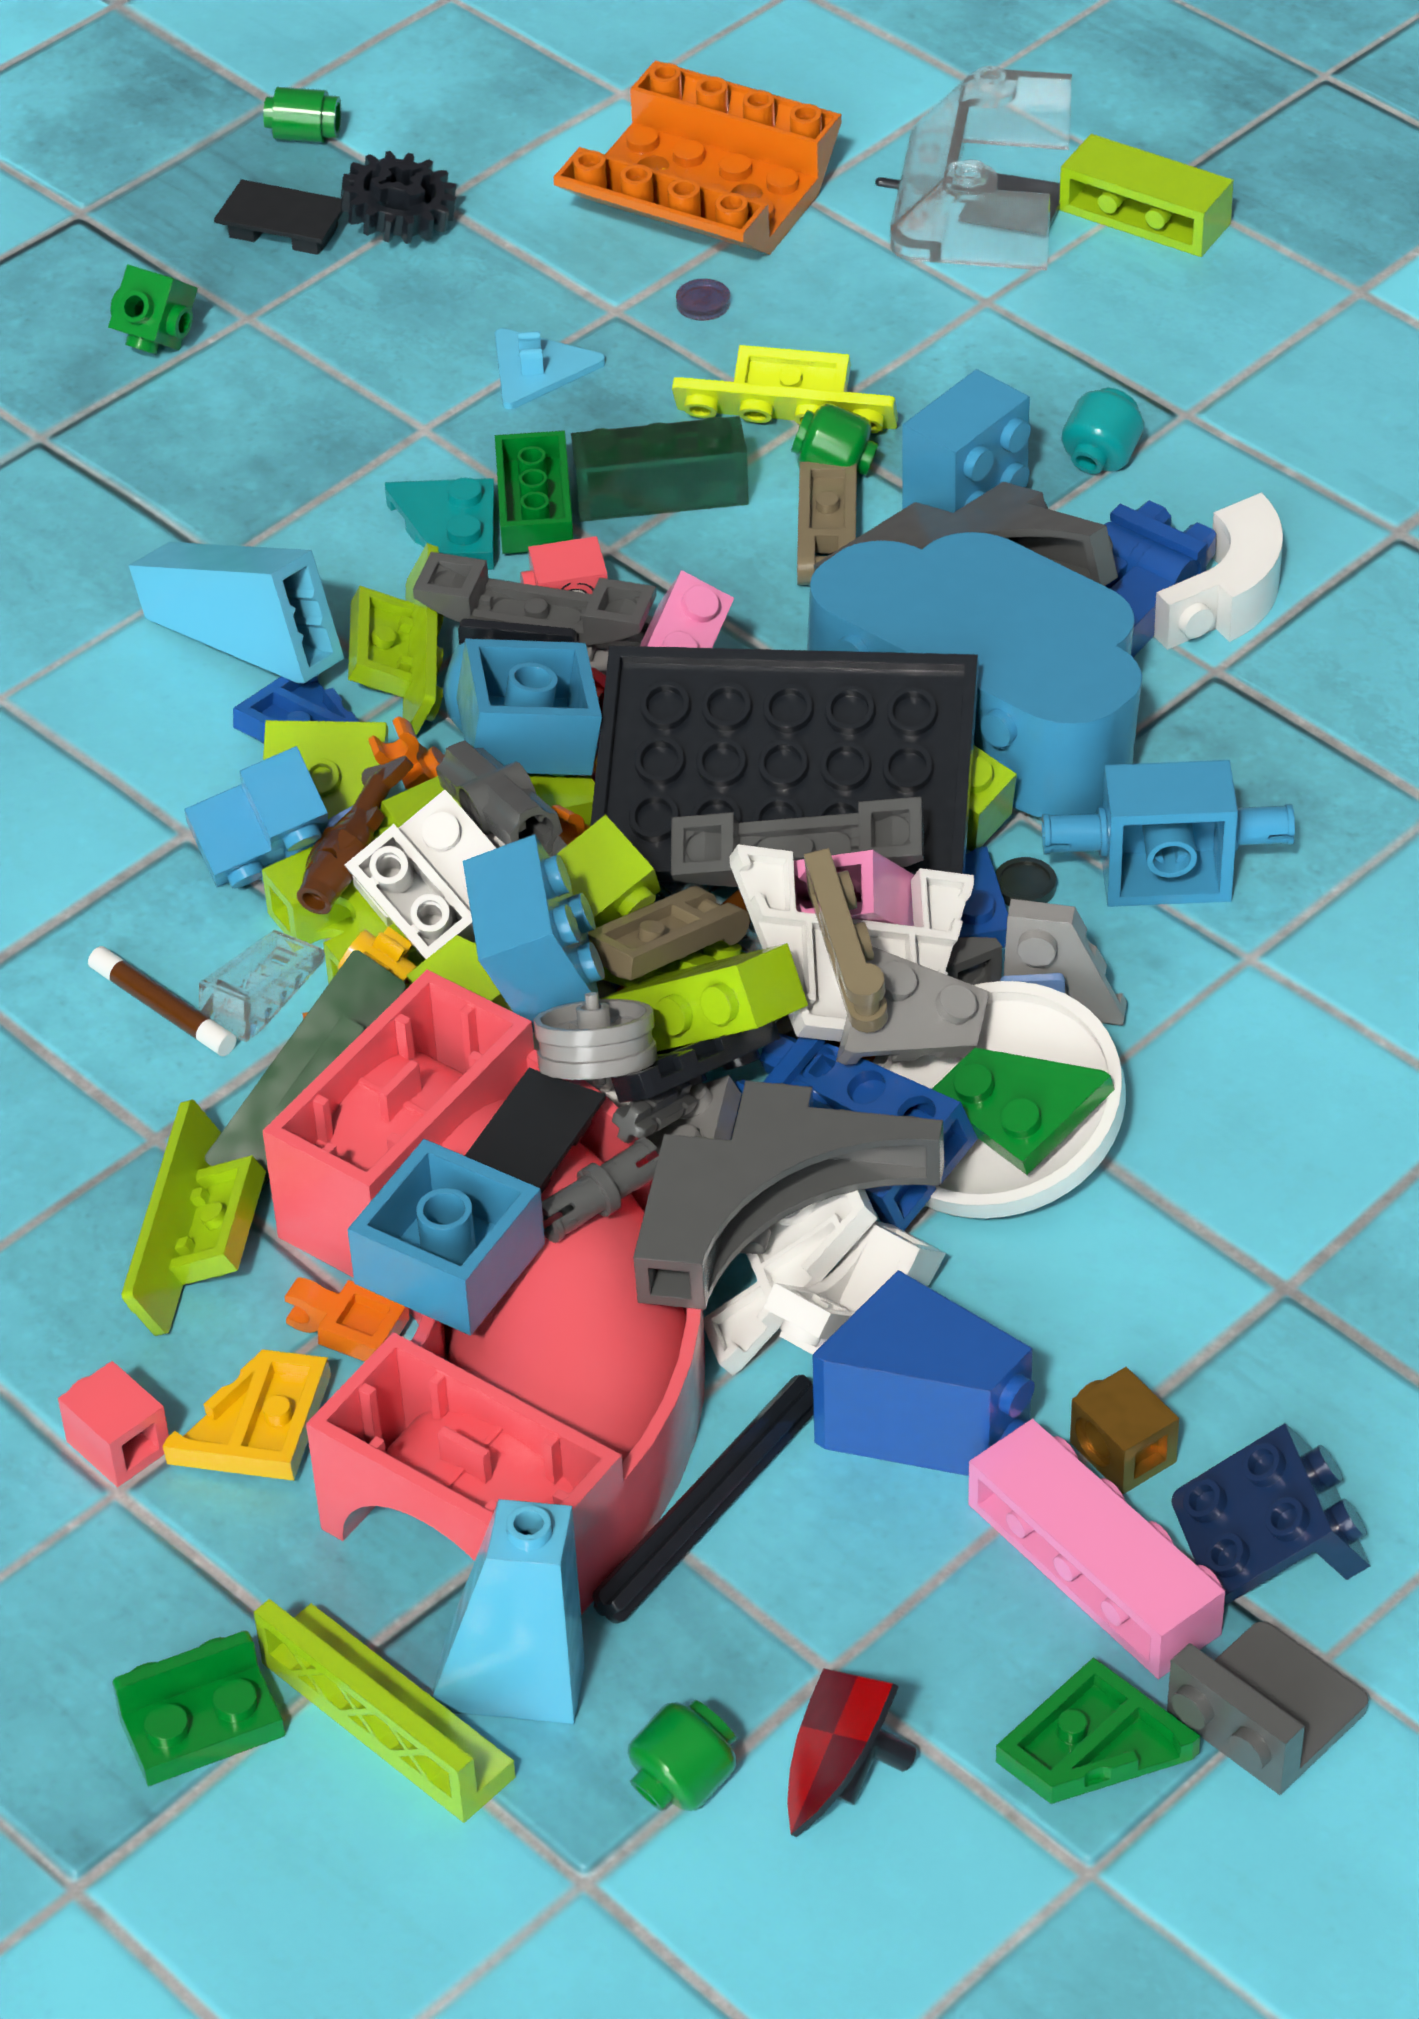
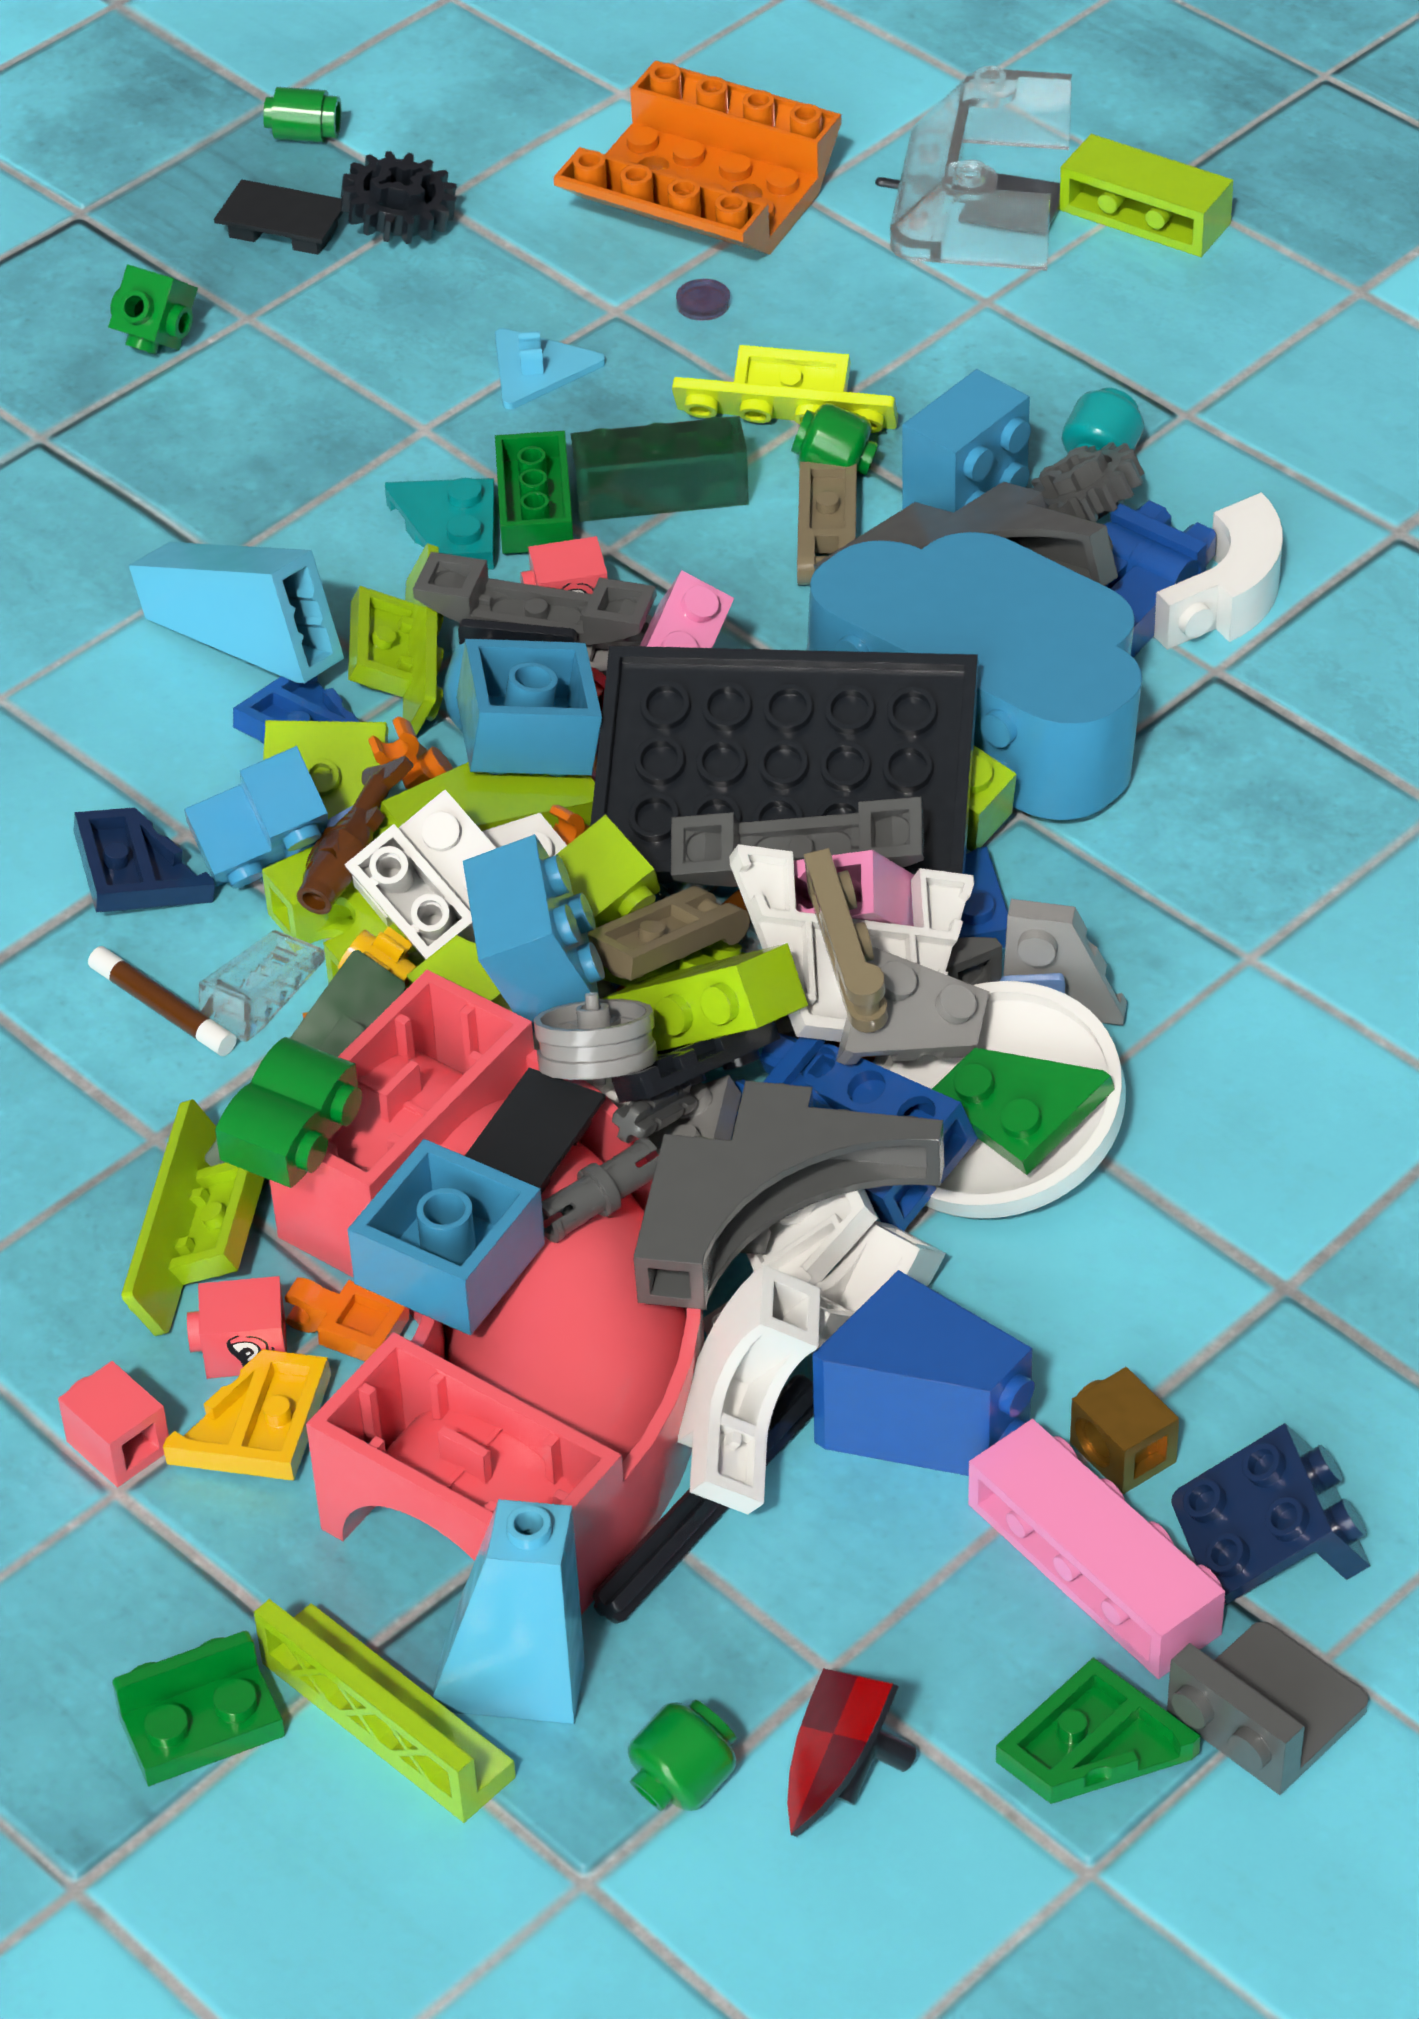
(133, 864): none -> dark blue wing
(237, 1323): none -> coral brick
(288, 1112): none -> green brick
(497, 796): dark grey piece -> none
(737, 1381): none -> white arch
(1026, 880): pearl dark grey piece -> none
(1090, 481): none -> dark grey gear
(1168, 832): dark azure brick -> none

